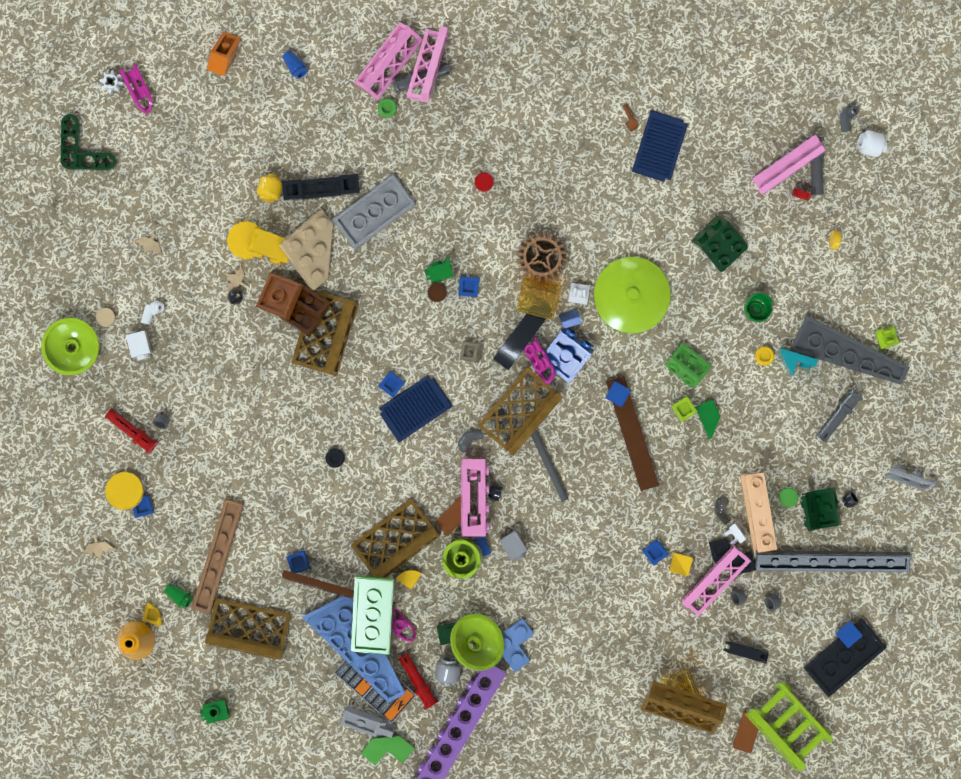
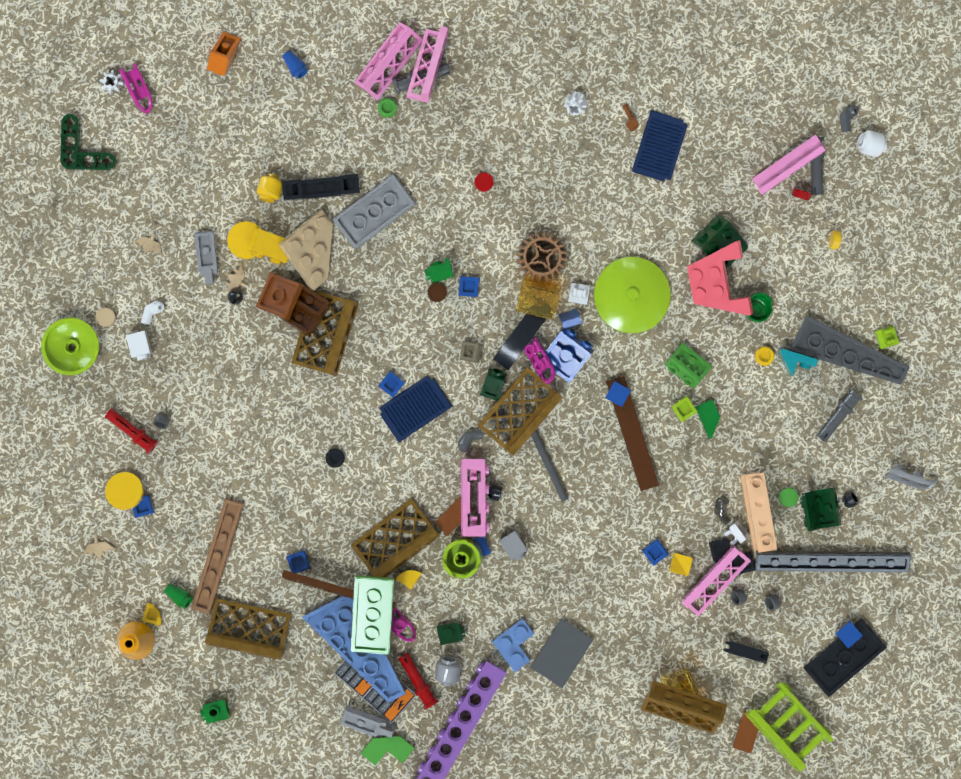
(206, 255): none -> light grey hinge
(486, 641): lime dish -> none
(493, 384): none -> dark green bracket
(561, 653): none -> dark grey tile
(576, 103): none -> white gear
(710, 281): none -> coral wing

